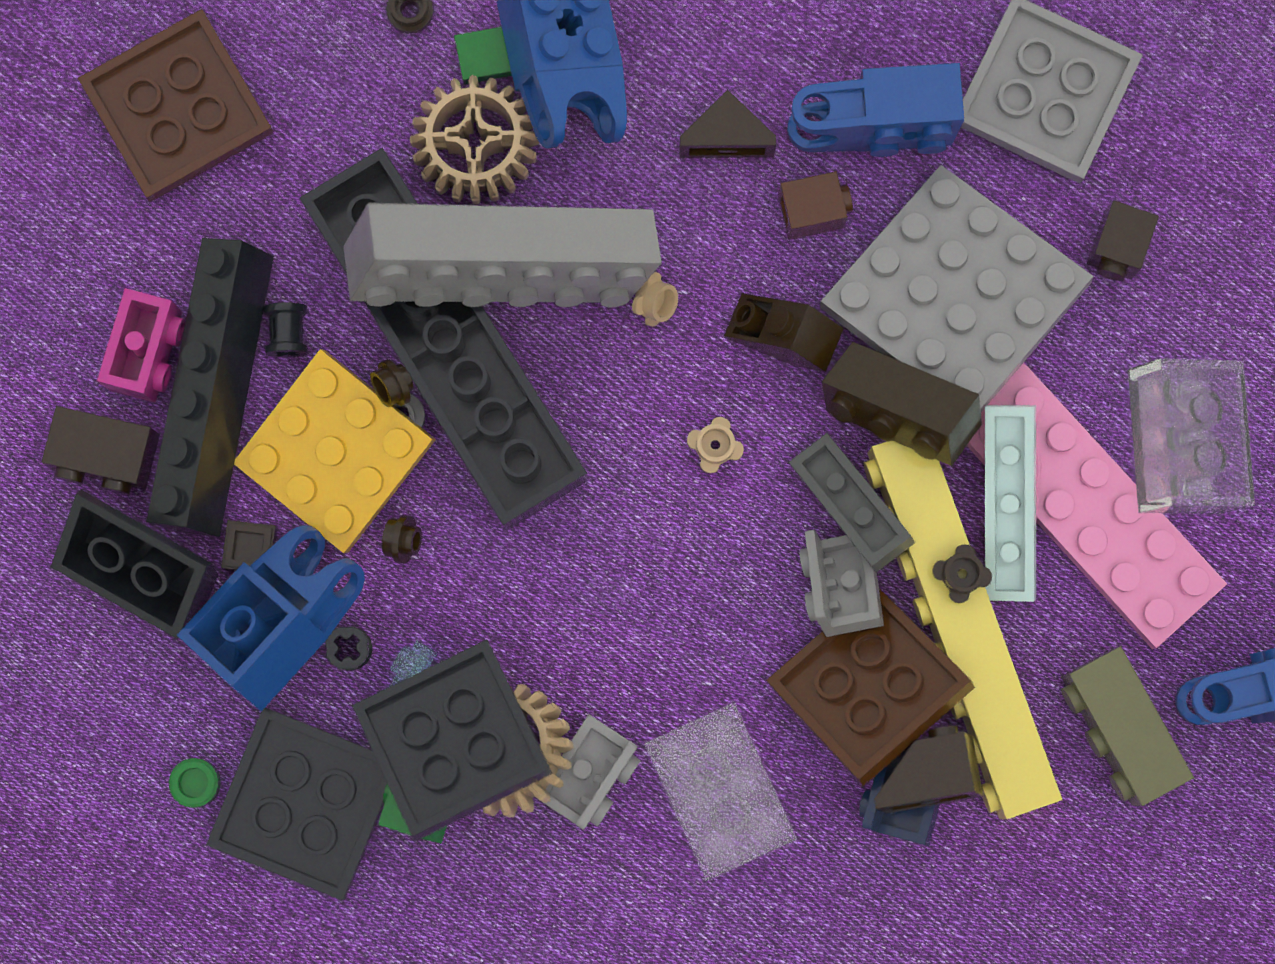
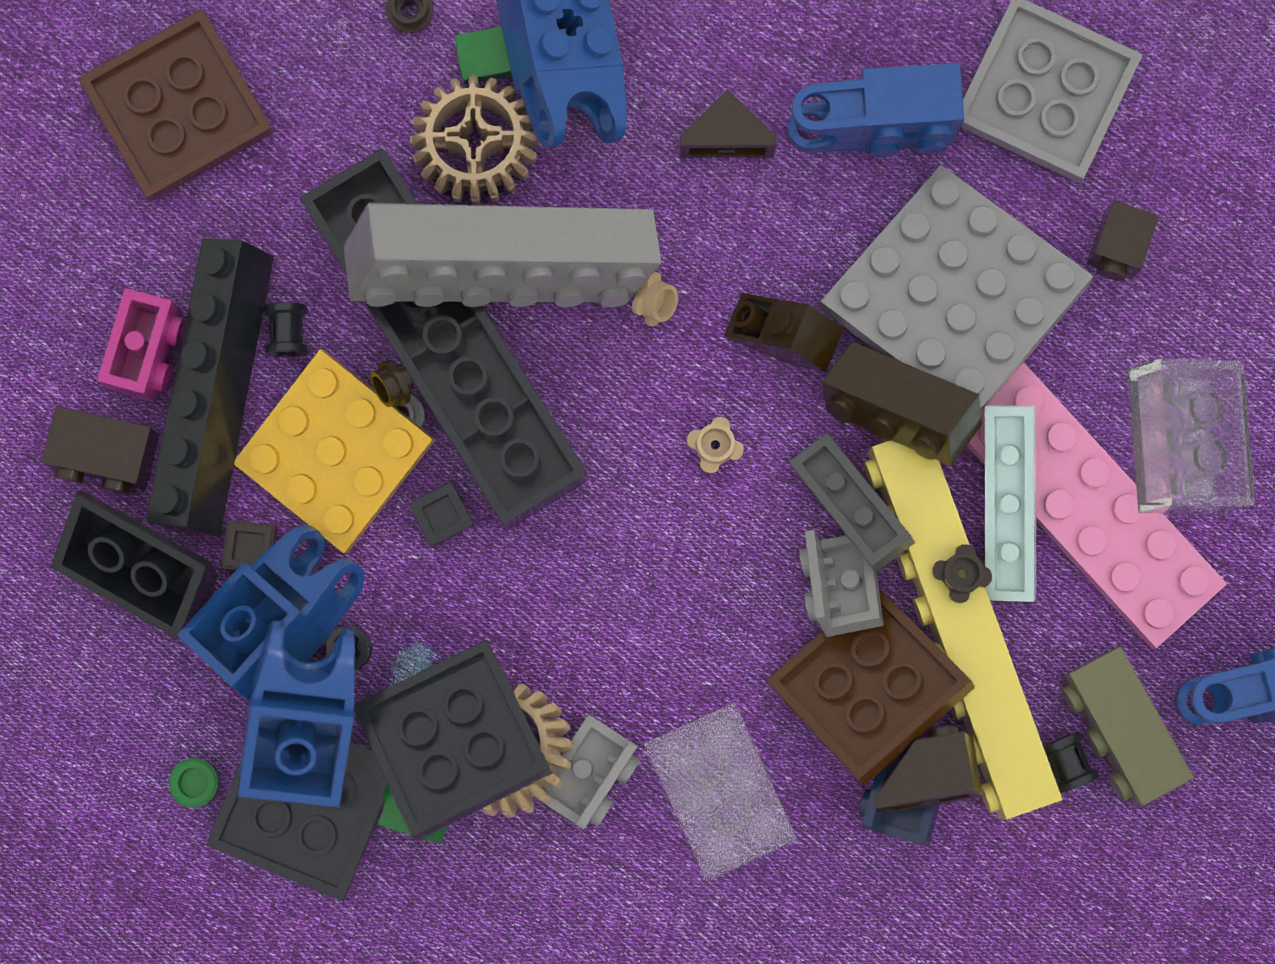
(298, 724): none -> blue brick
(401, 538): dark brown plate -> none
(441, 514): none -> black plate
(814, 205): reddish brown brick -> none
(1069, 762): none -> black bush

